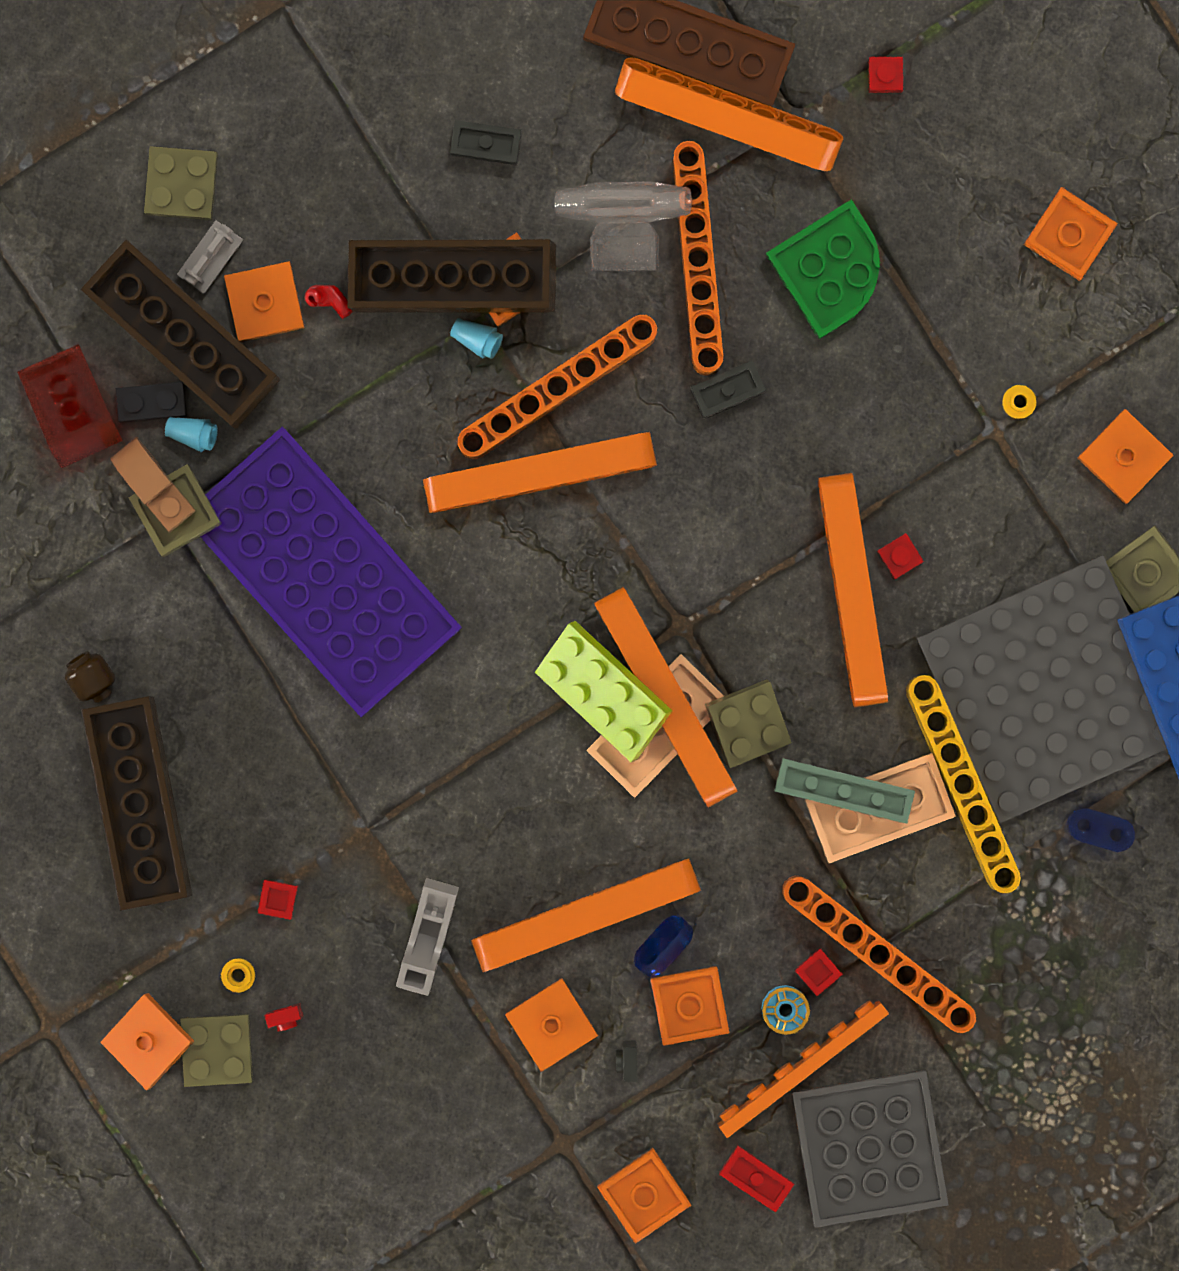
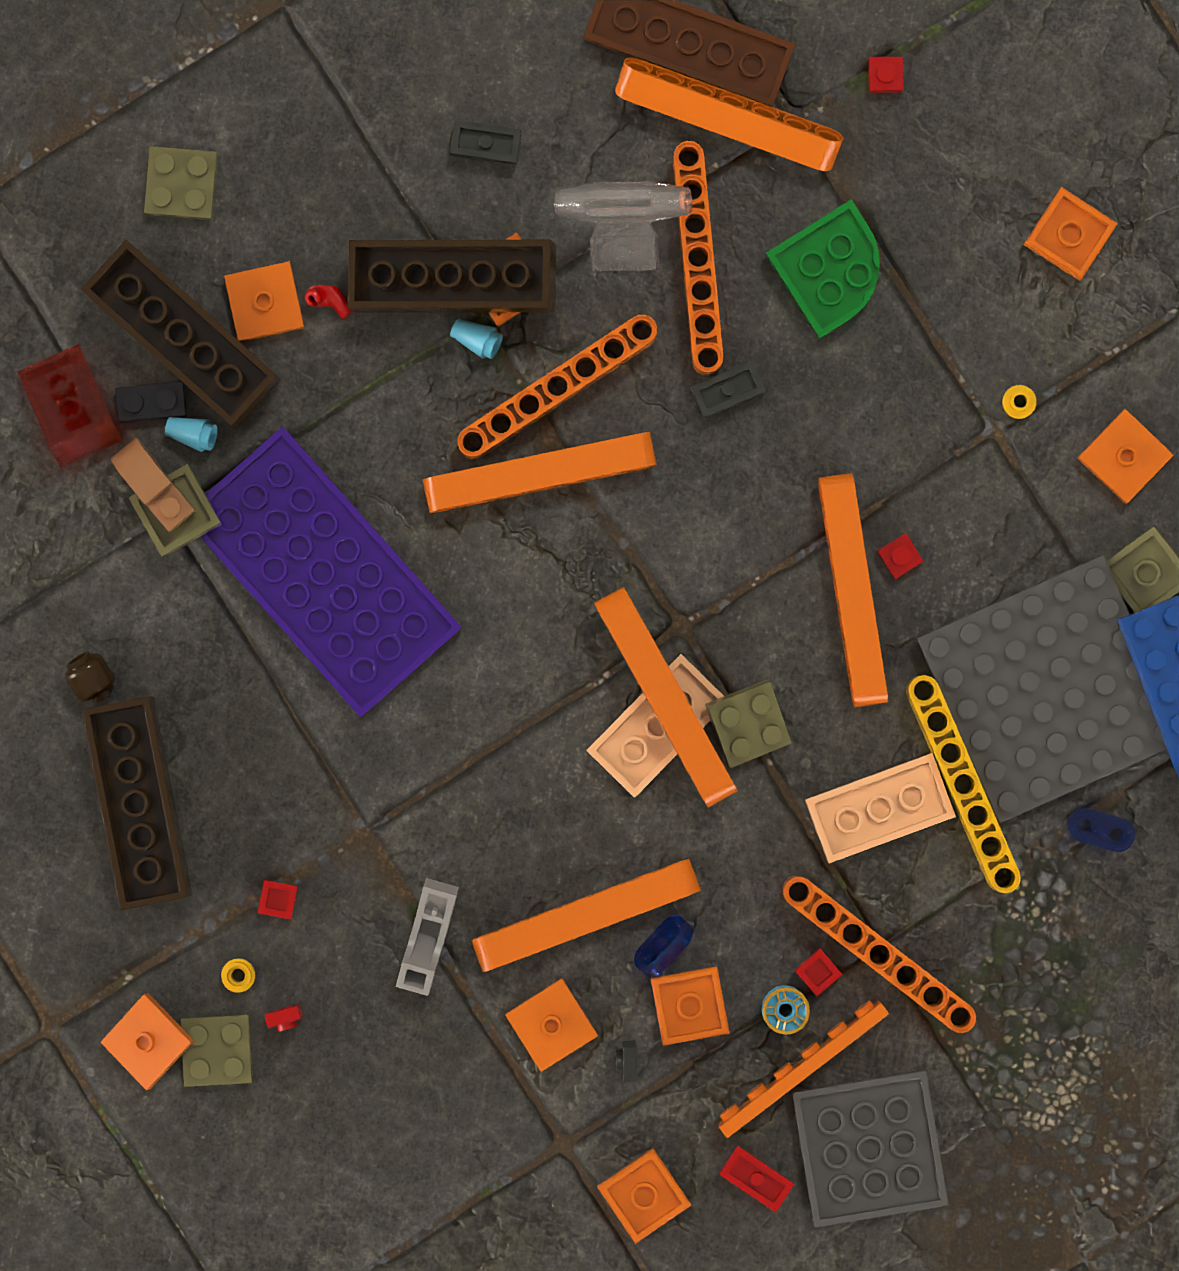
(210, 256): light grey hinge -> none
(603, 691): lime plate -> none
(844, 790): sand green plate -> none

